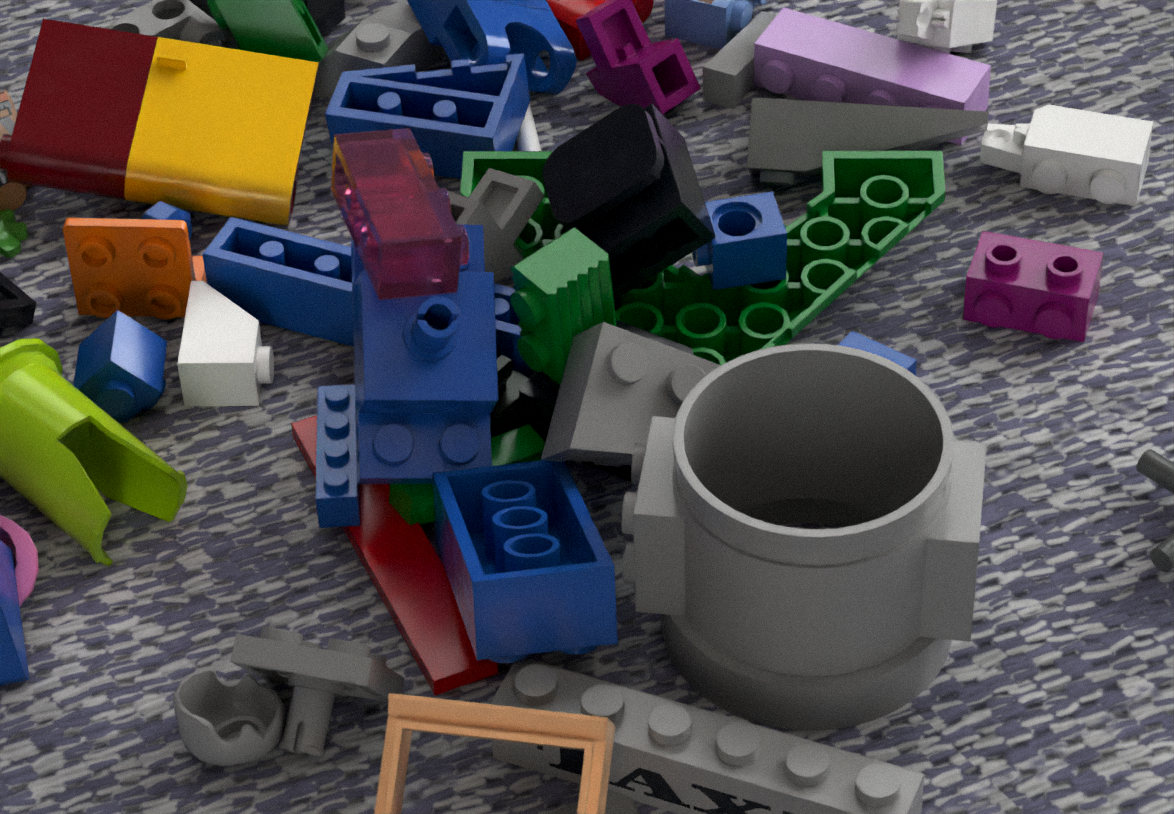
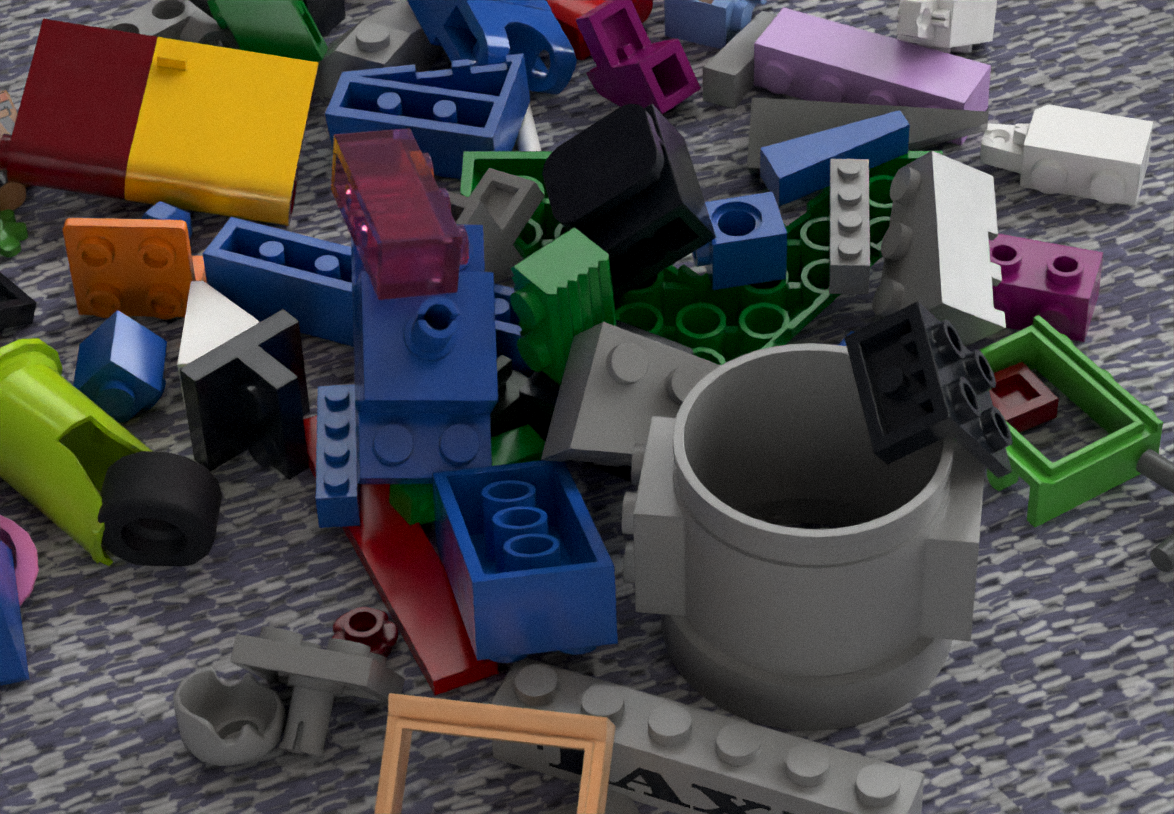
(159, 509): none -> black tyre
(250, 398): none -> black bracket
(378, 633): none -> dark red plate
(803, 163): none -> blue piece
(849, 226): none -> light grey piece
(925, 386): none -> black bracket
(941, 246): none -> light grey wedge
(1023, 397): none -> dark red plate
(1095, 467): none -> bright green window

